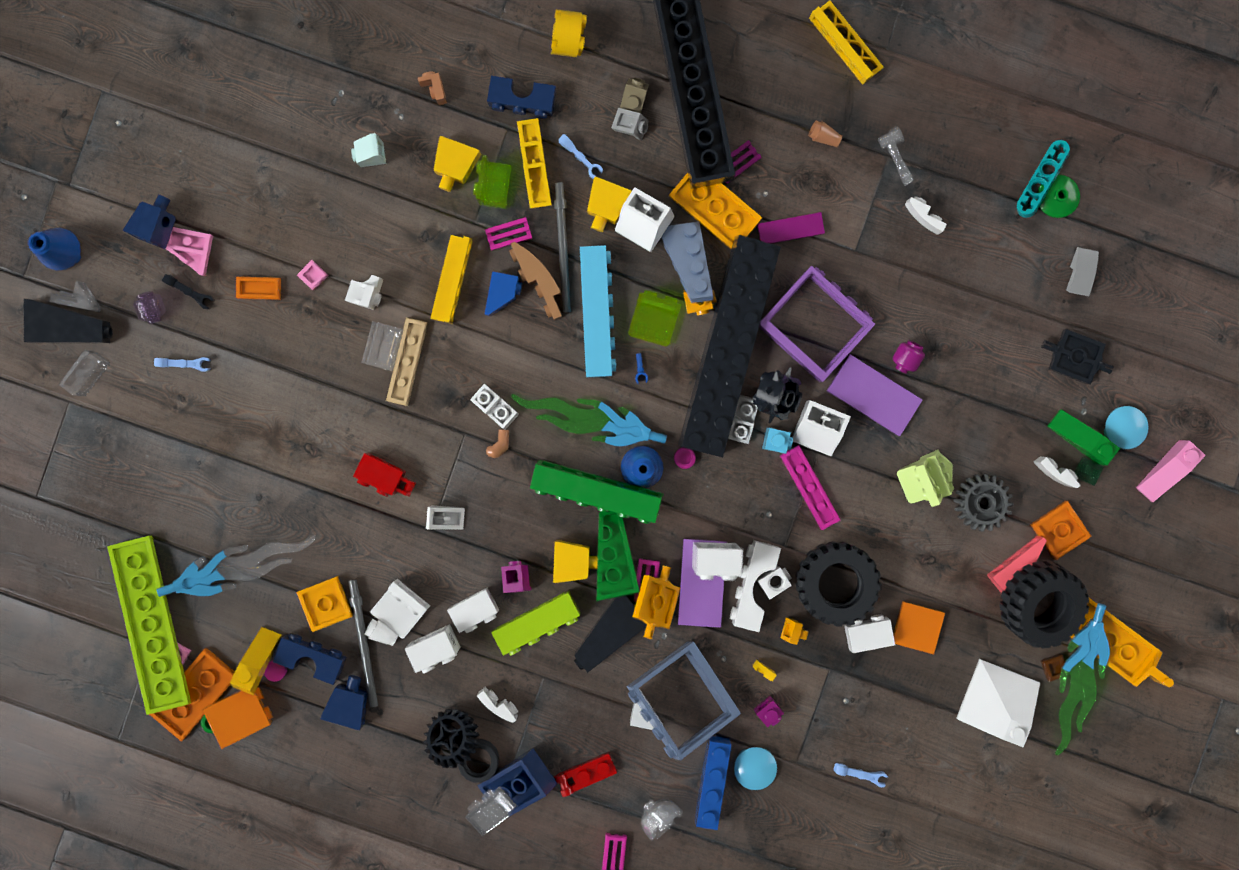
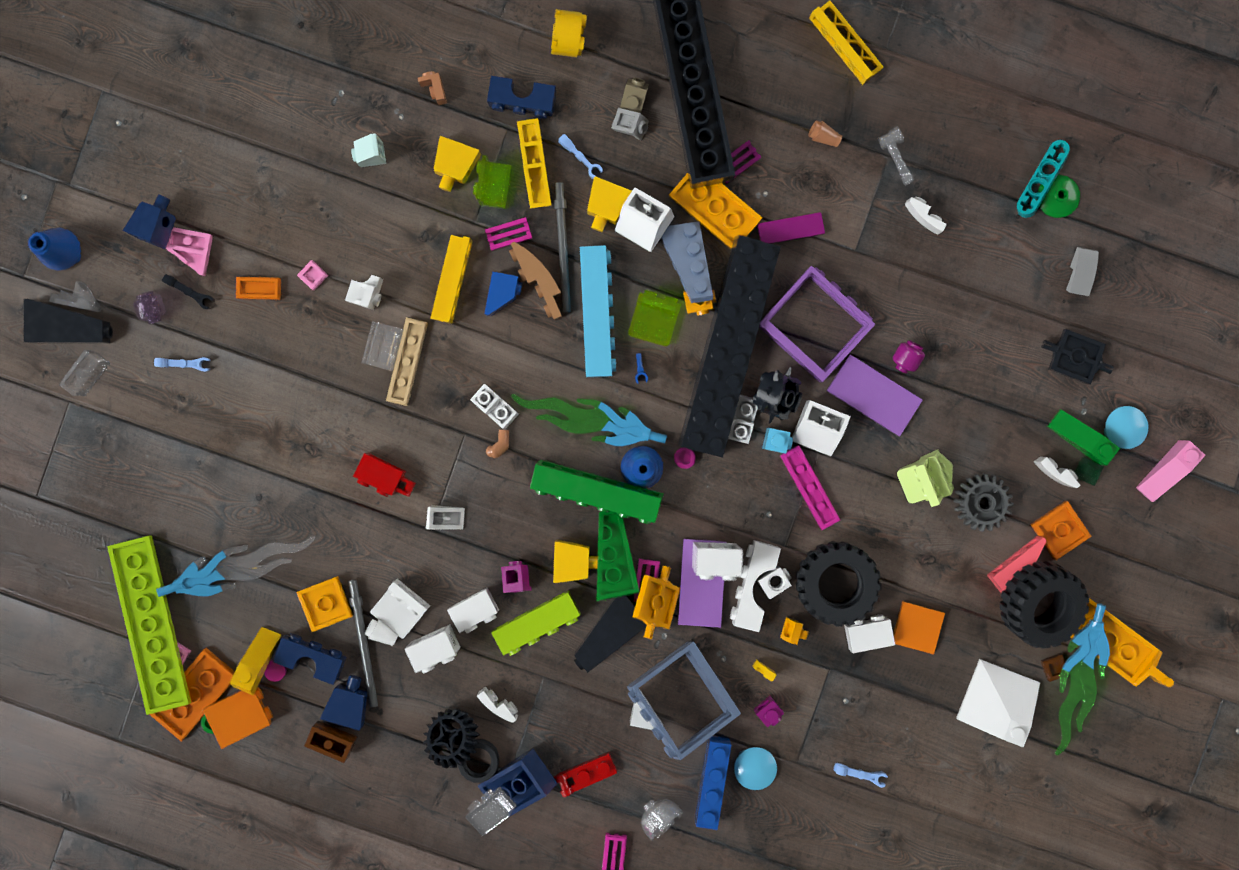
(330, 741): none -> reddish brown brick

